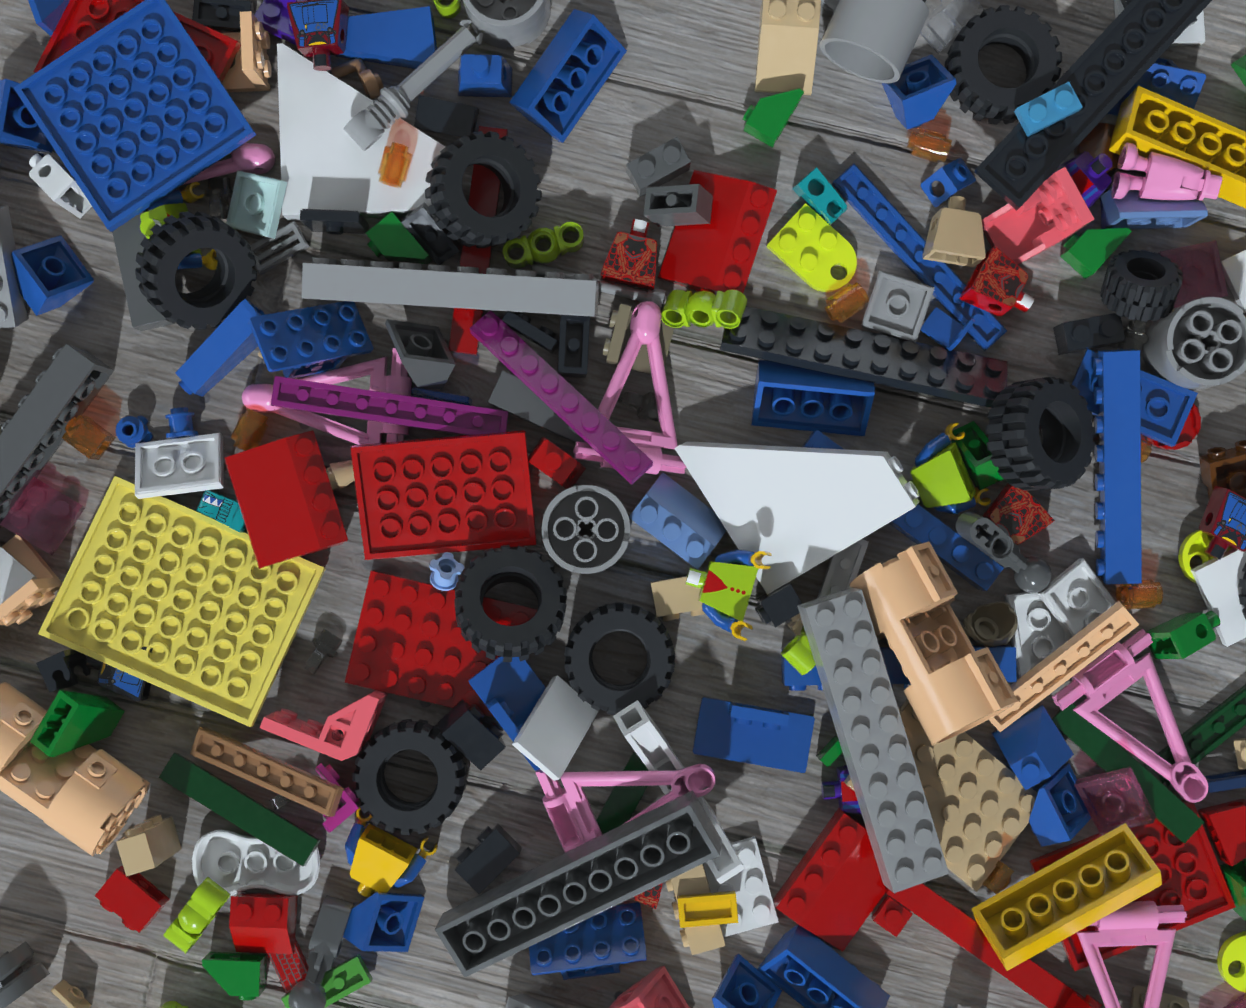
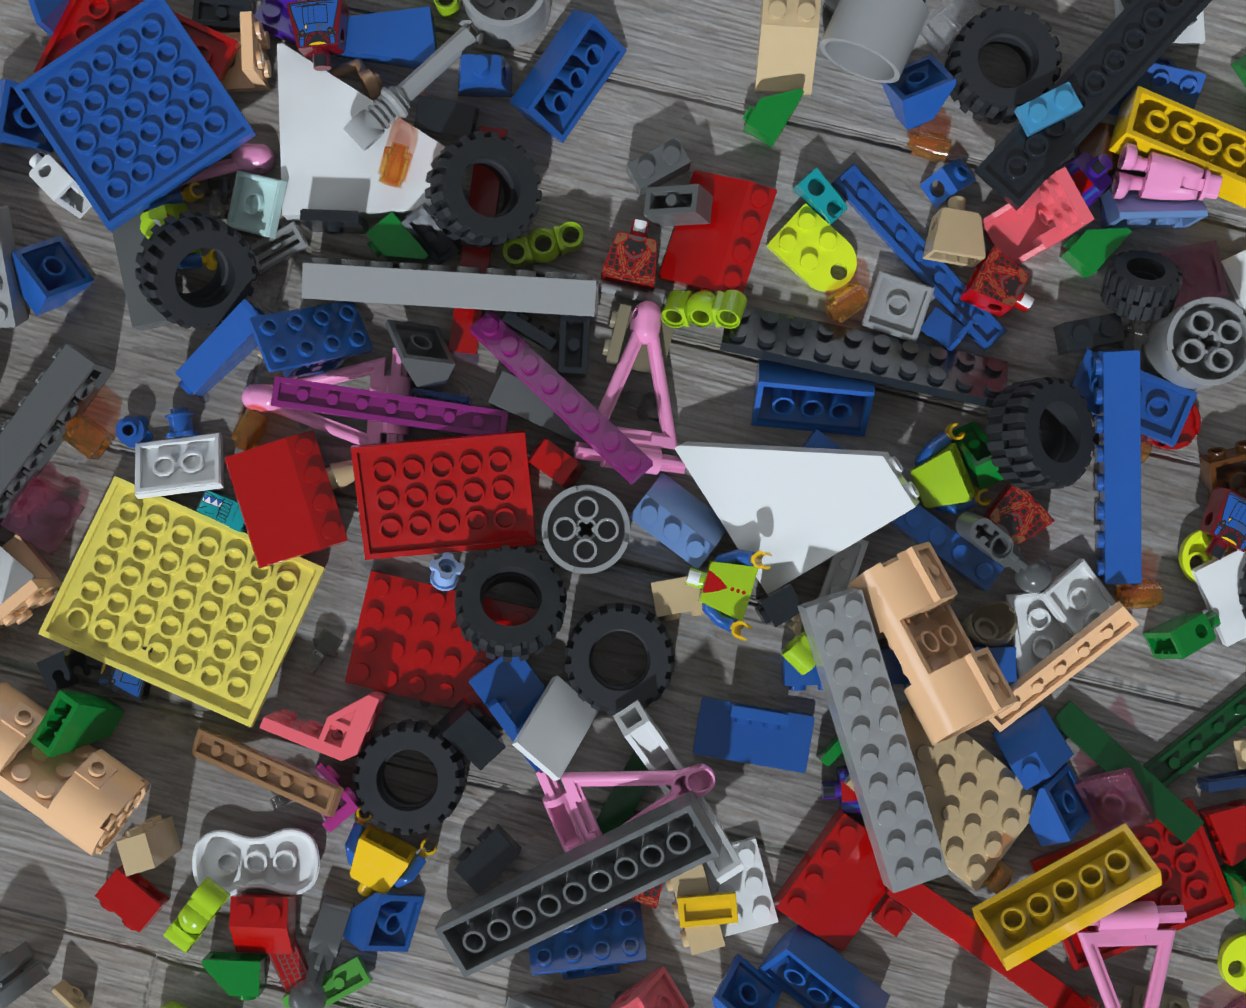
(239, 809): dark green tile -> none
(1109, 677): bright pink piece -> none

